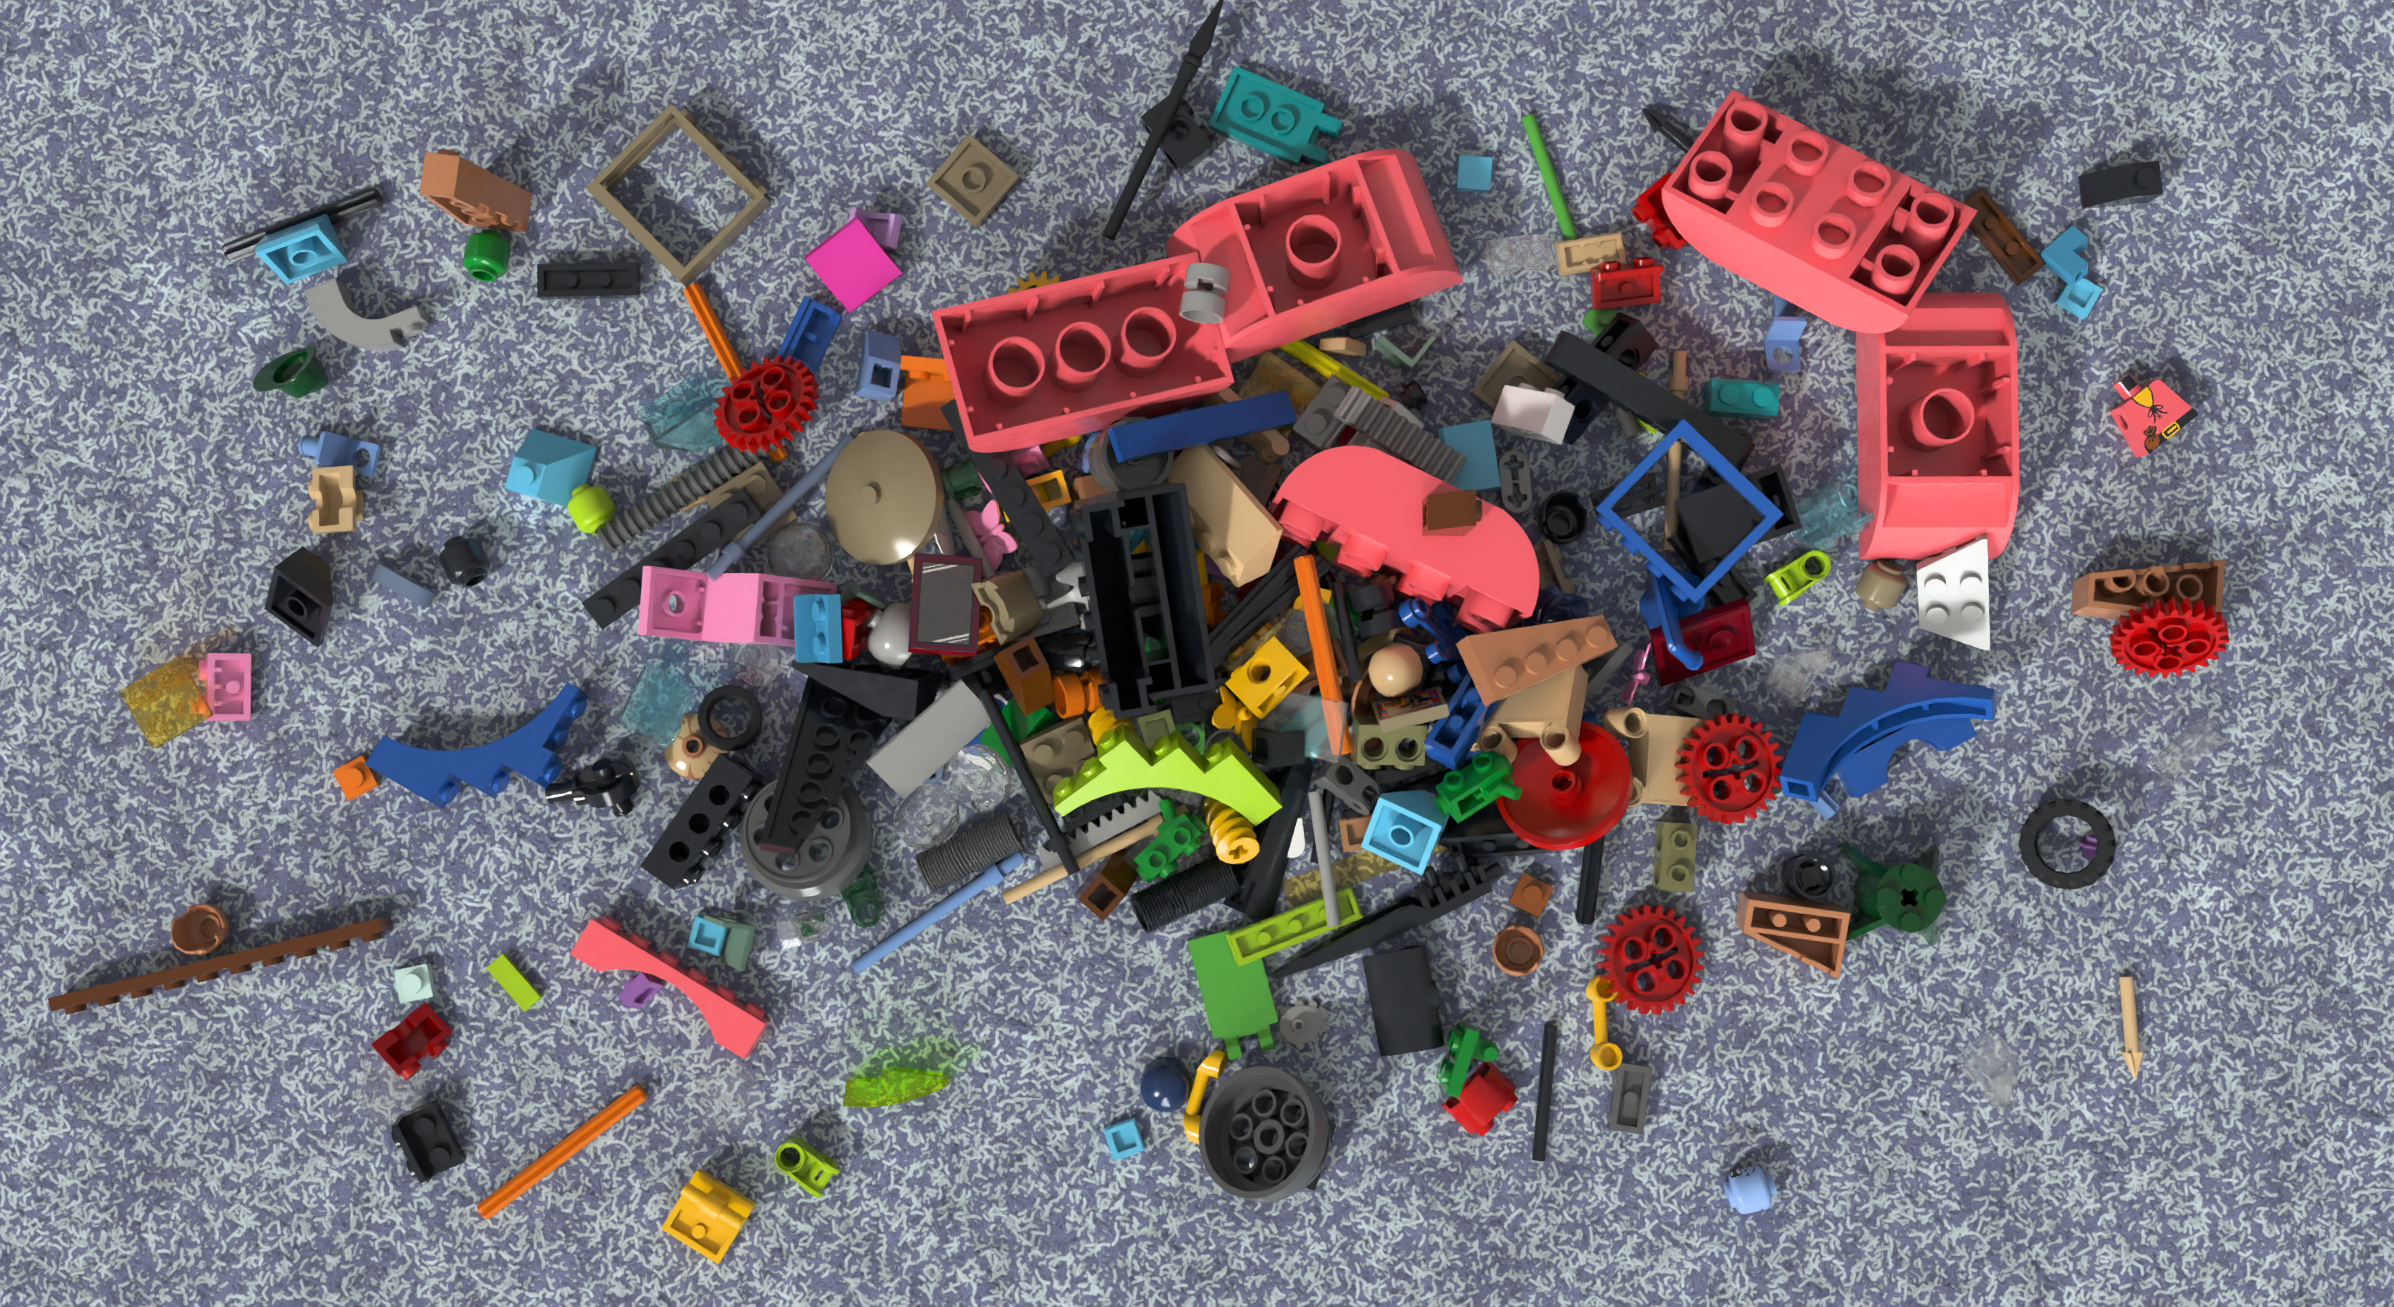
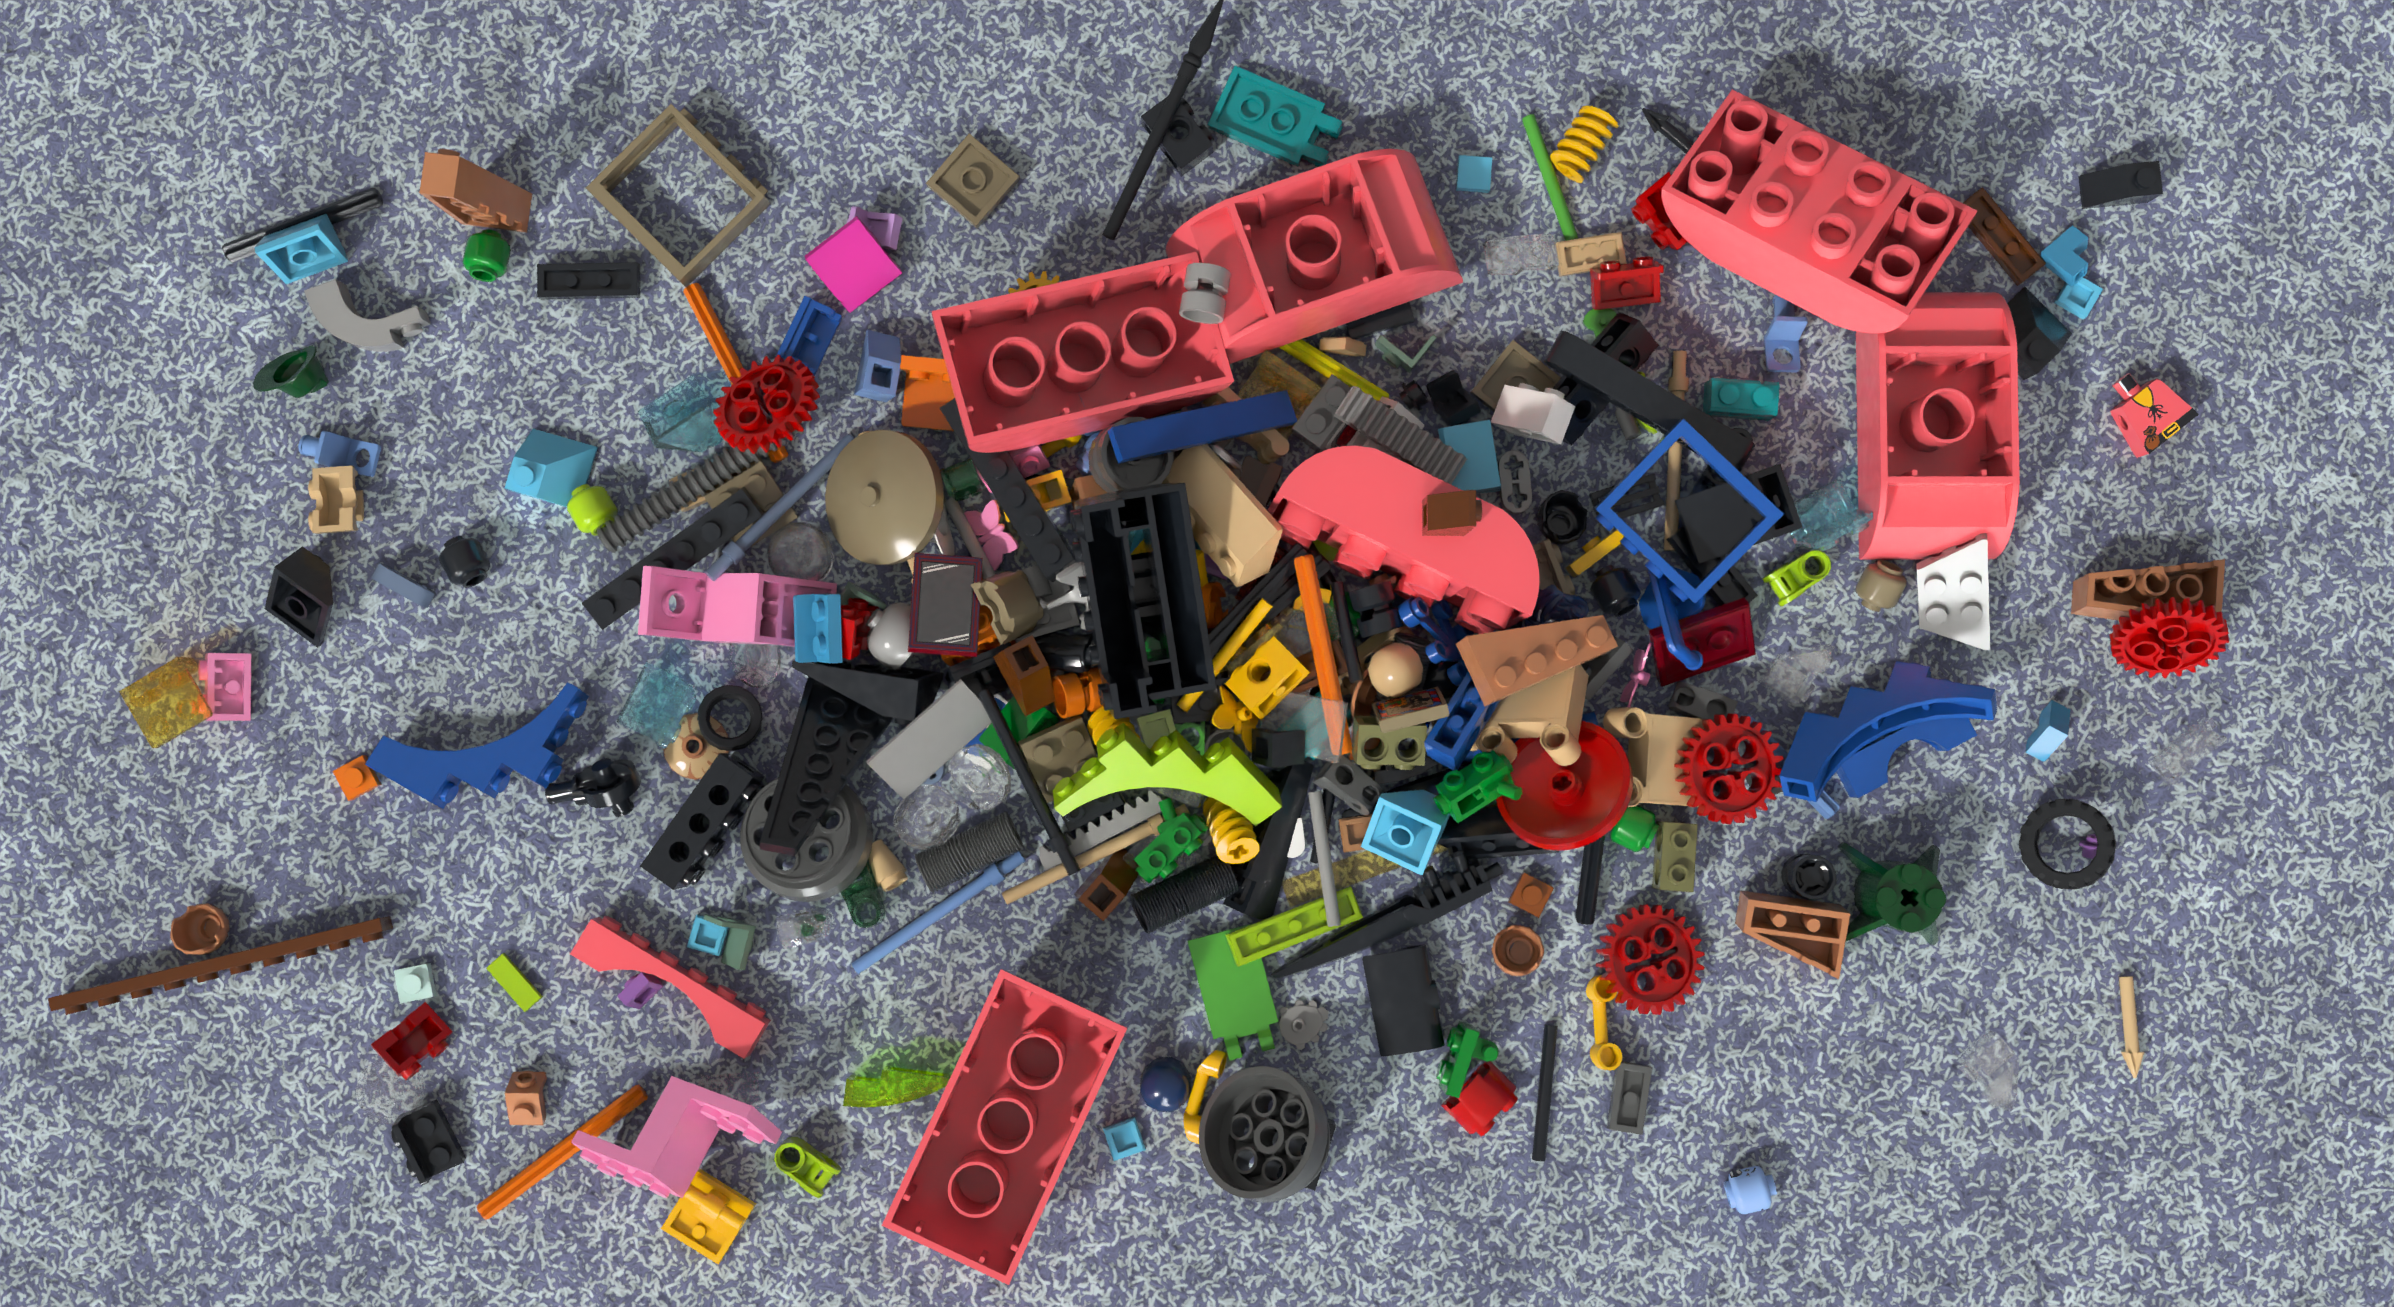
(526, 1098): none -> nougat bracket
(676, 1138): none -> bright pink bracket
(886, 868): none -> tan cone
(1004, 1126): none -> coral brick
(1230, 647): none -> yellow bar
(1451, 399): none -> black bracket
(1581, 140): none -> yellow piece
(1594, 551): none -> yellow plate
(1615, 590): none -> black head
(1635, 829): none -> green head
(2037, 331): none -> black slope
(2051, 731): none -> dark azure piece

